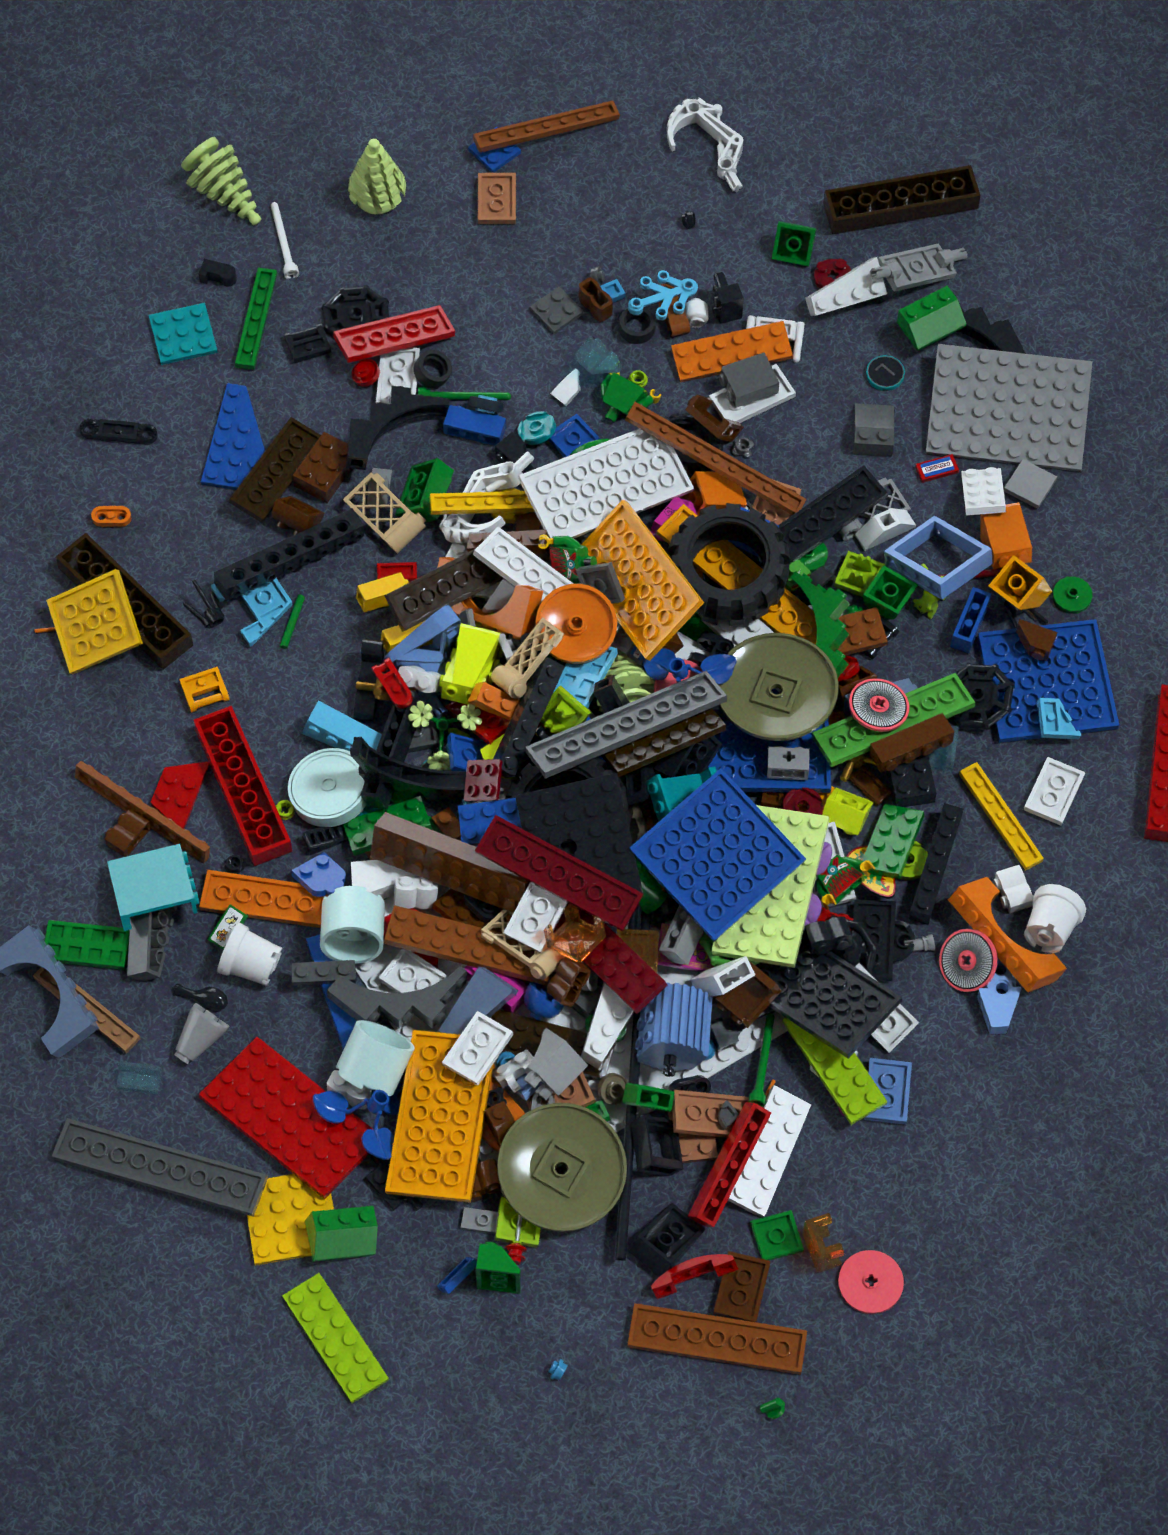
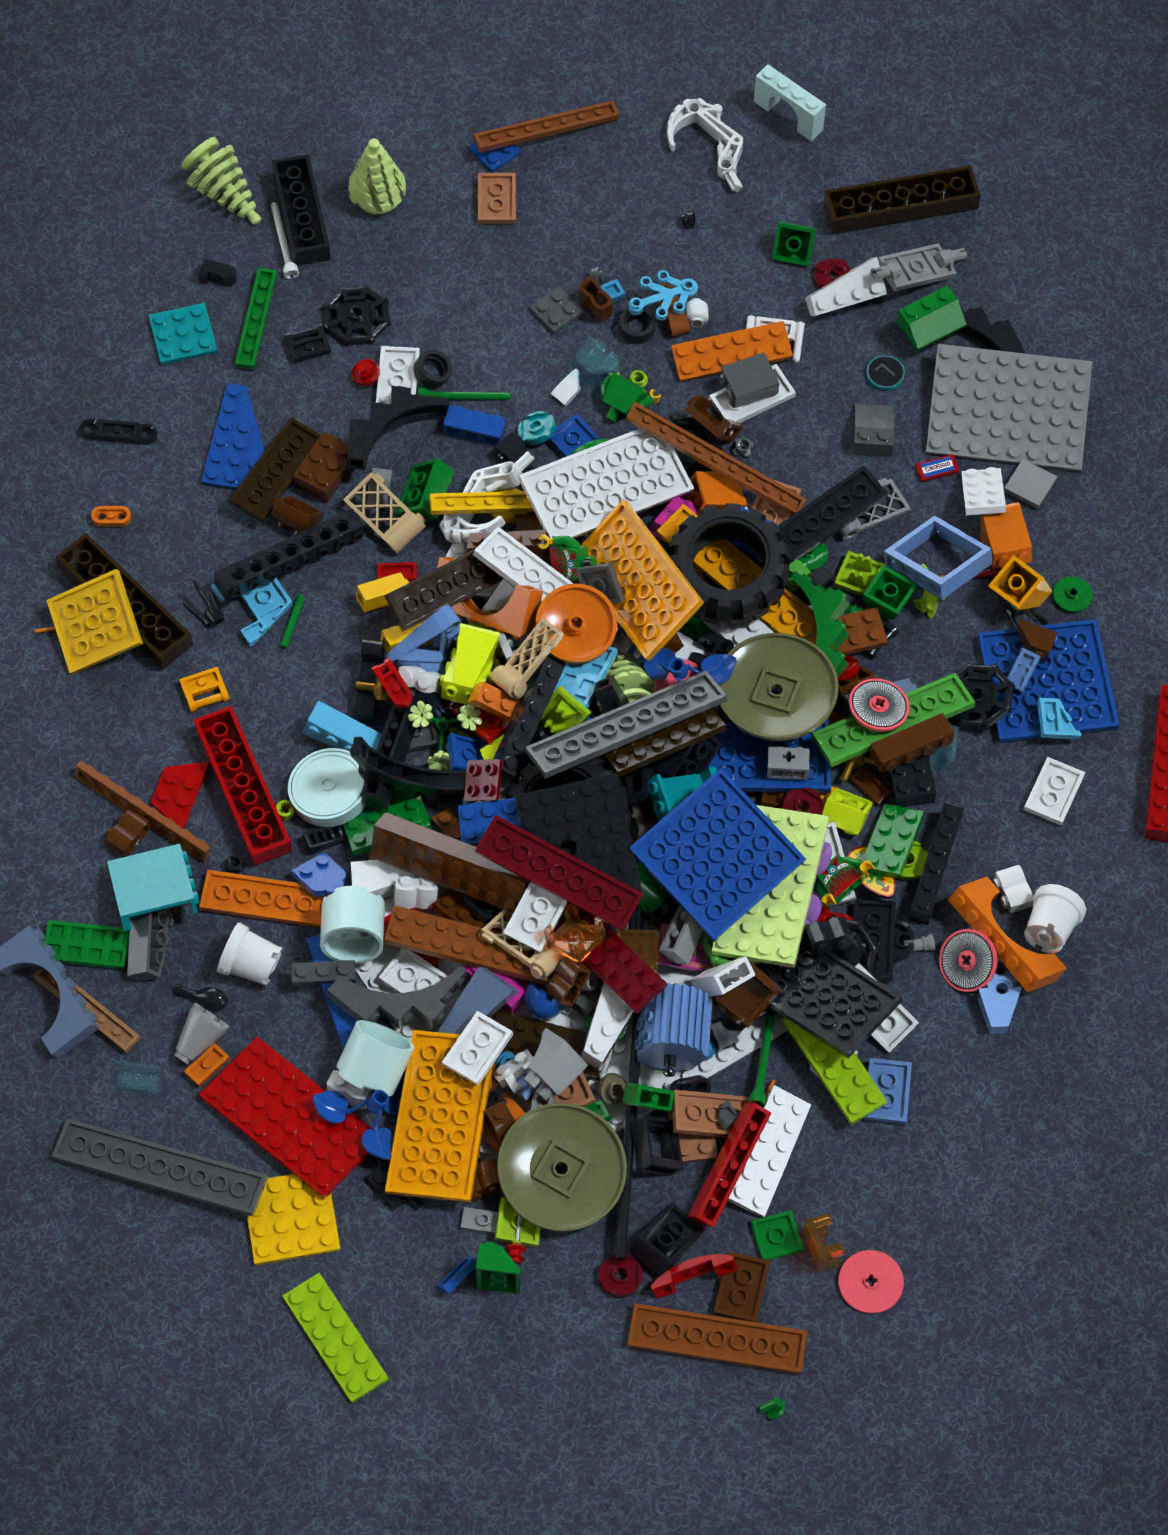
(206, 1065): none -> orange plate
(226, 925): tile -> none
(301, 209): none -> black brick
(342, 1233): green slope -> none
(394, 333): red plate -> none
(467, 617): light grey tile -> none
(486, 404): black wheel -> none
(557, 1369): dark azure plate -> none
(623, 1287): none -> dark red plate
(727, 300): black brick -> none
(773, 85): none -> light aqua arch
(884, 527): white slope -> none
(970, 620): blue brick -> none
(1001, 816): yellow plate -> none
(1023, 669): none -> medium blue plate

